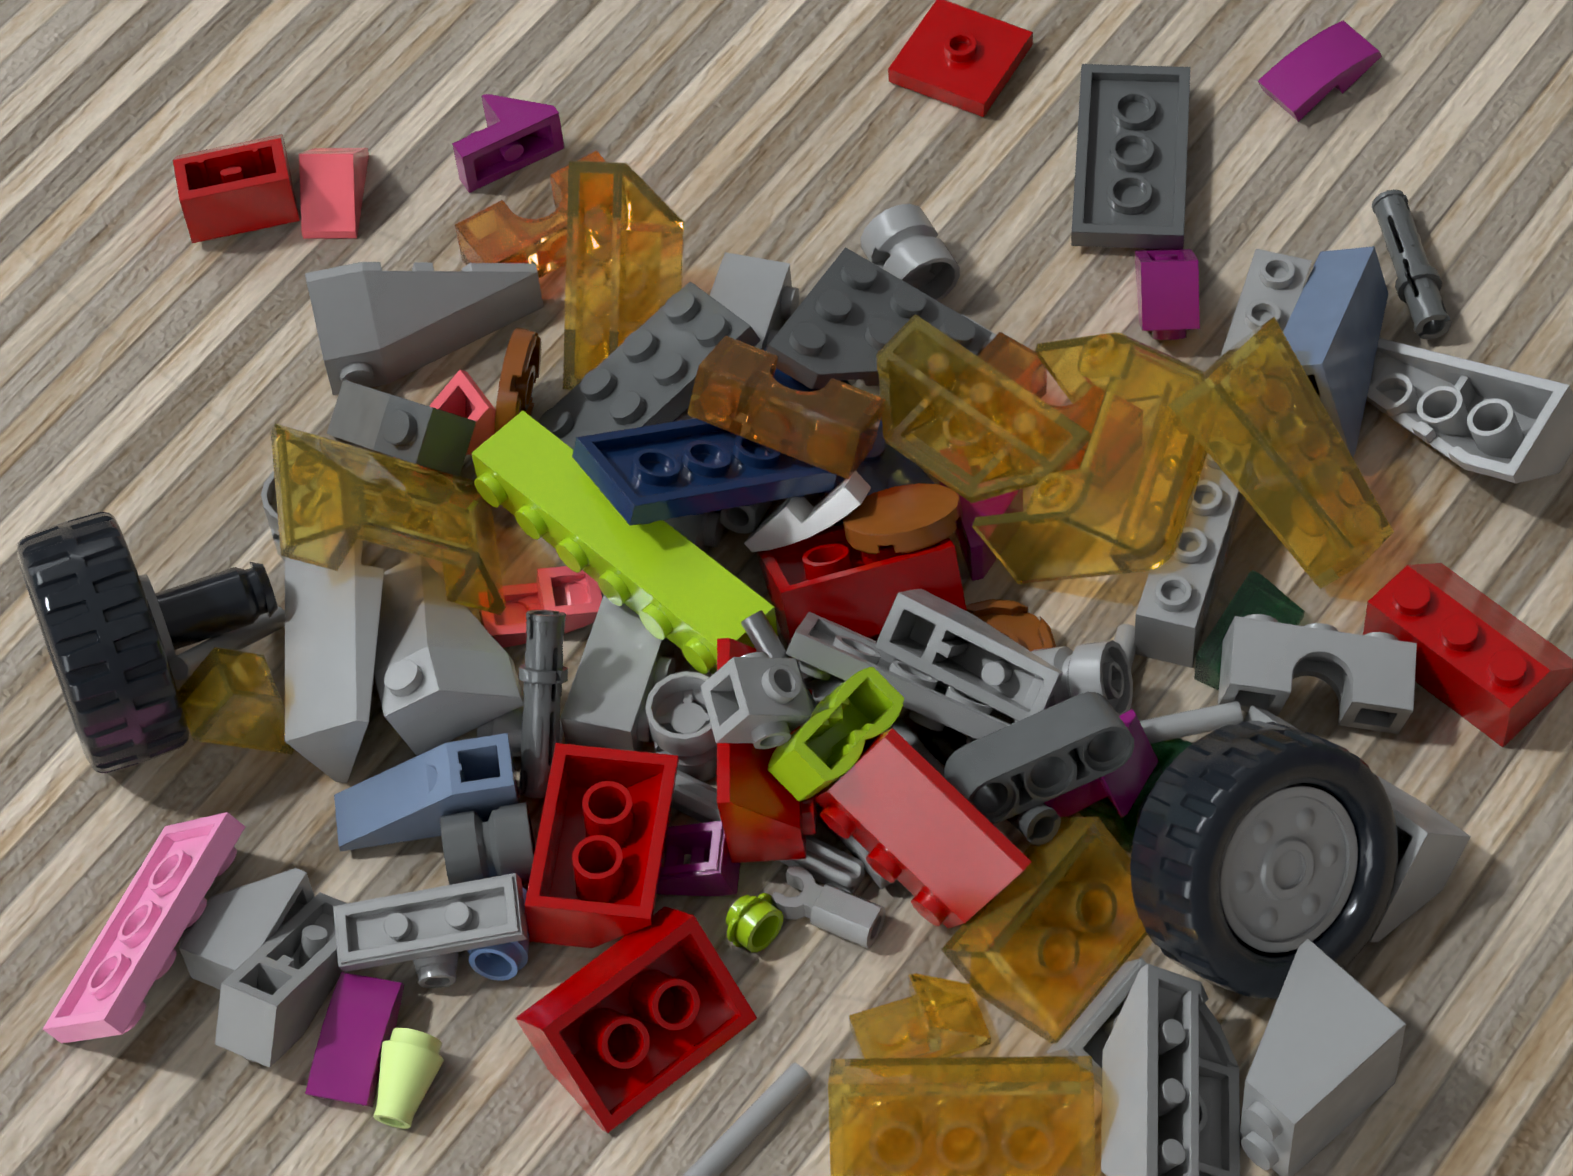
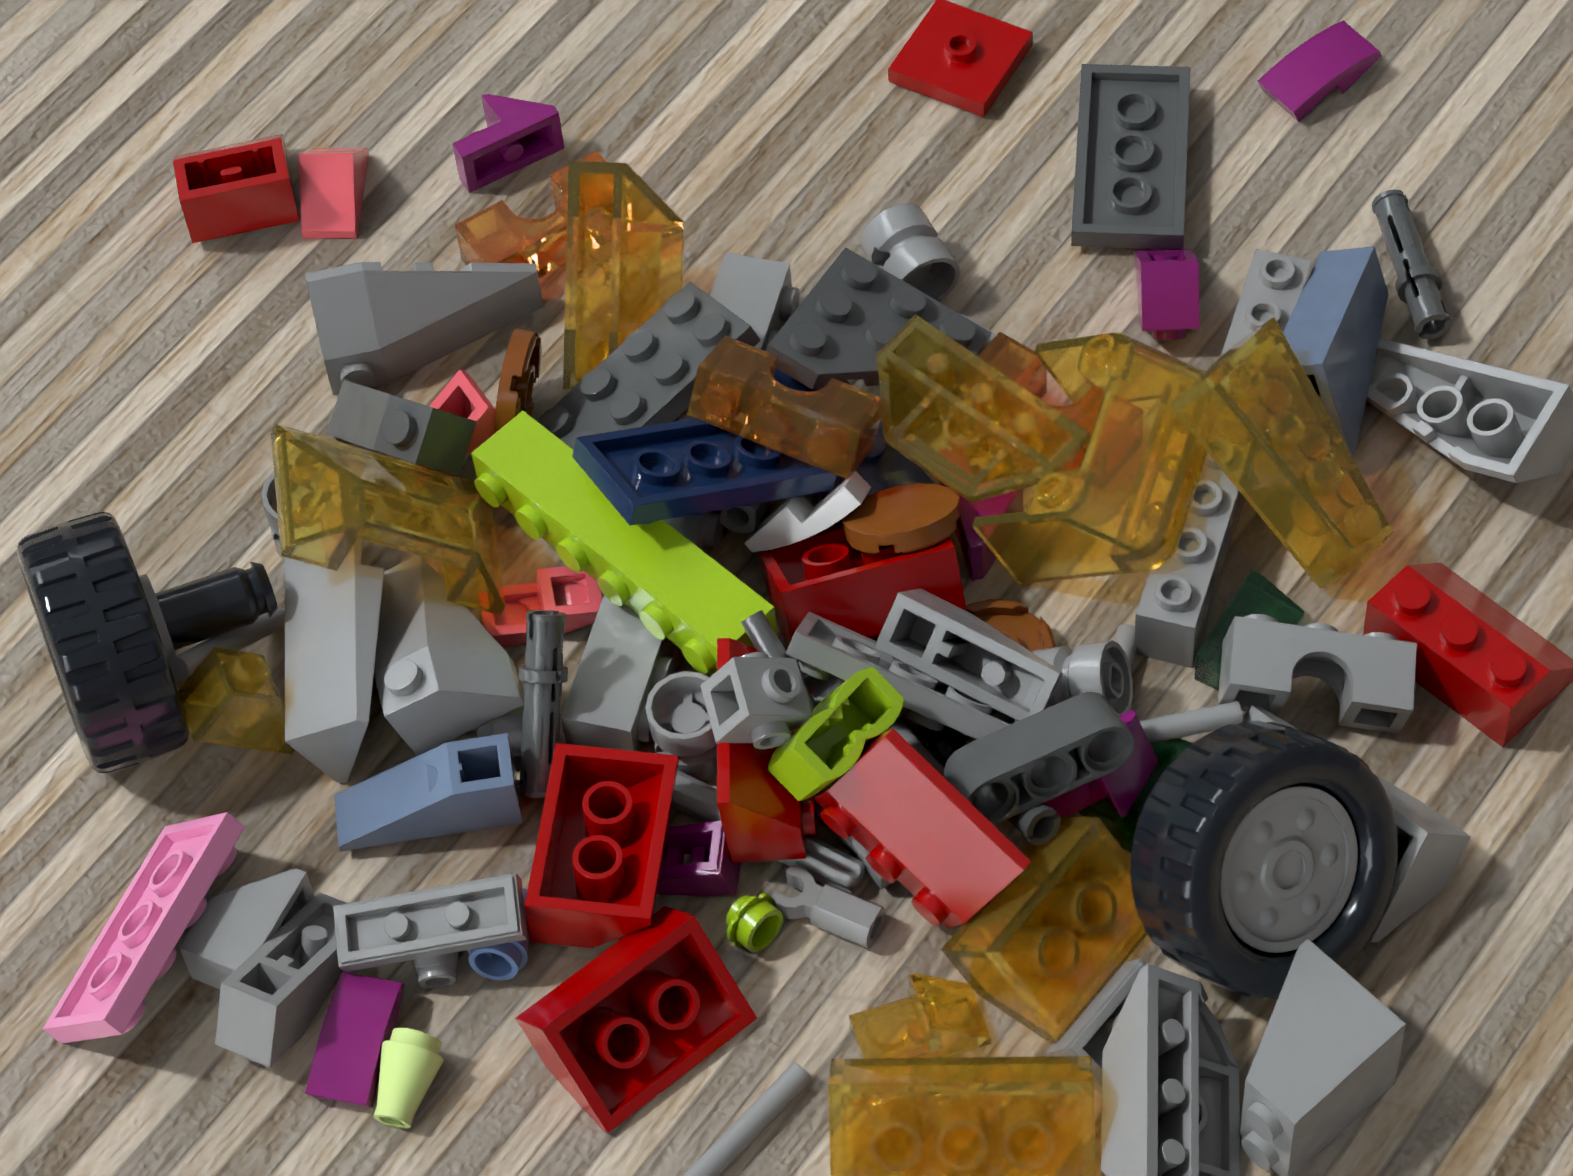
(488, 848): dark grey wheel -> none

